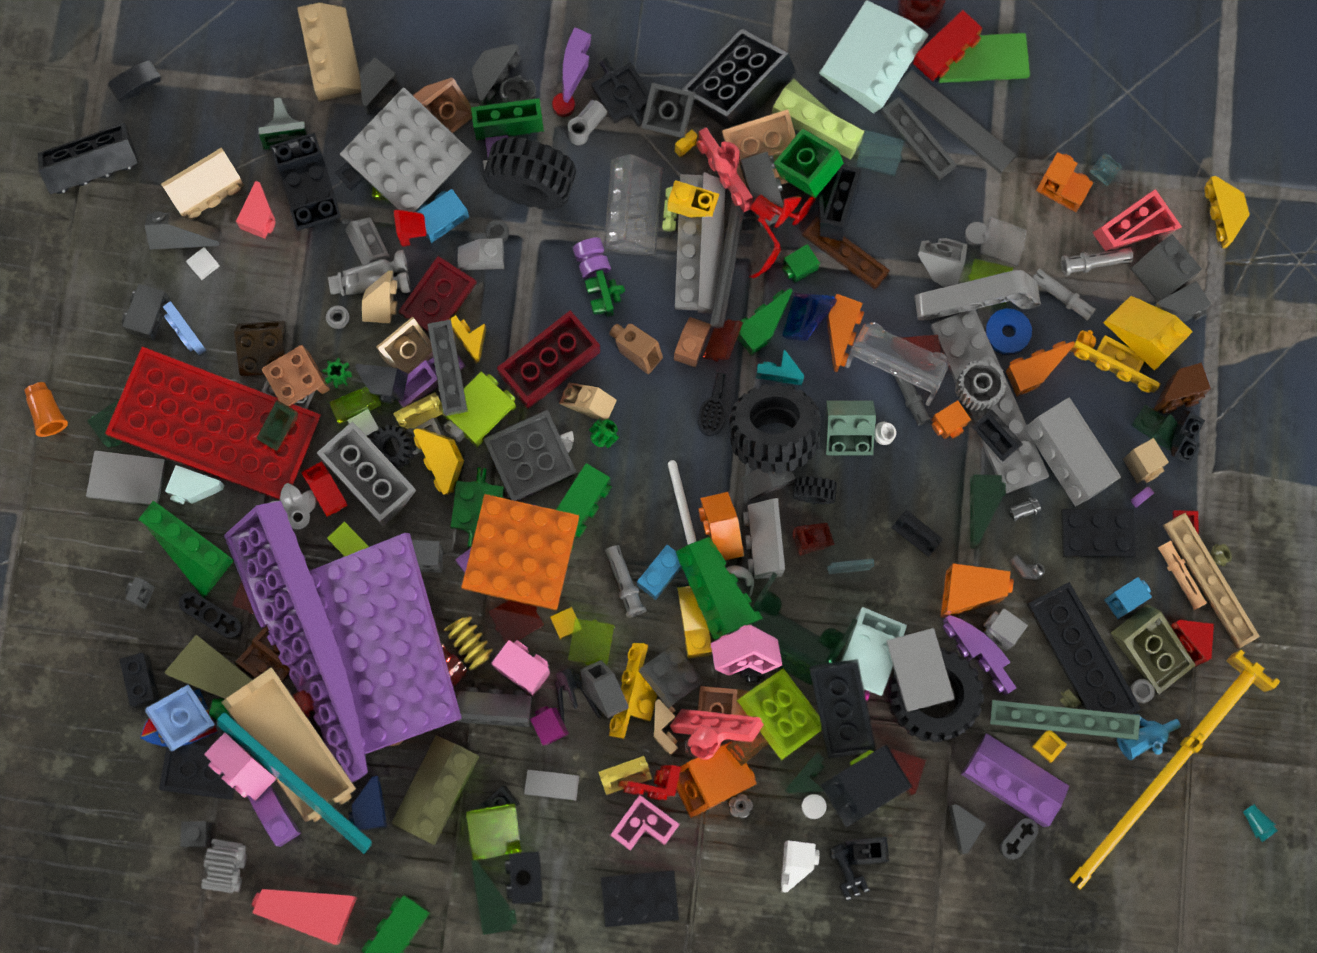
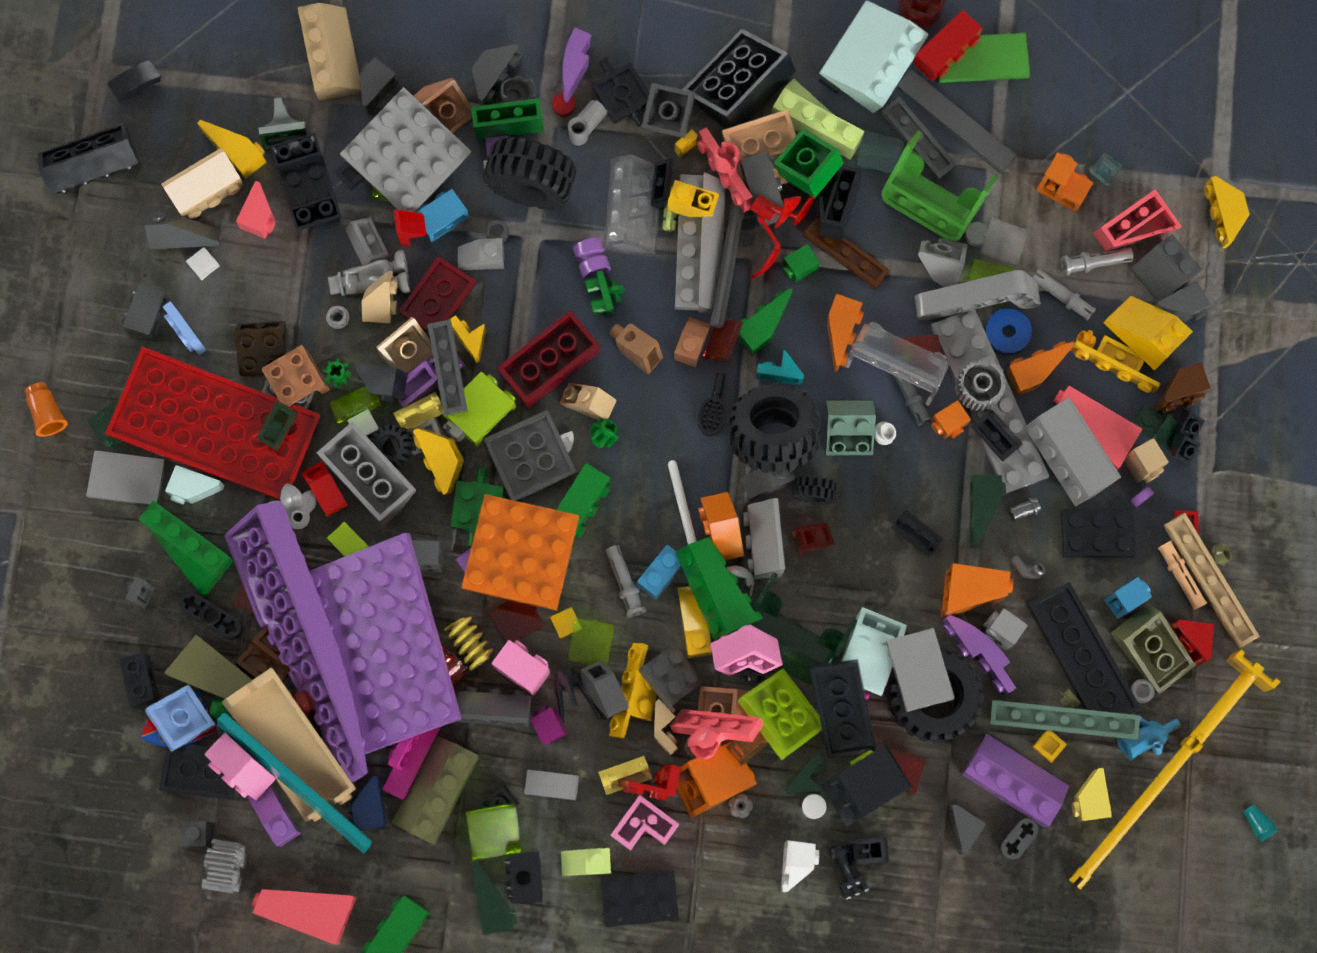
(239, 149): none -> yellow slope
(407, 761): none -> dark pink bracket
(586, 862): none -> yellowish green slope
(661, 183): none -> black slope
(806, 315): clear blue wing -> none
(850, 566): clear light blue piece -> none
(928, 202): none -> bright green windscreen
(1092, 798): none -> light yellow slope
(1110, 429): none -> coral slope

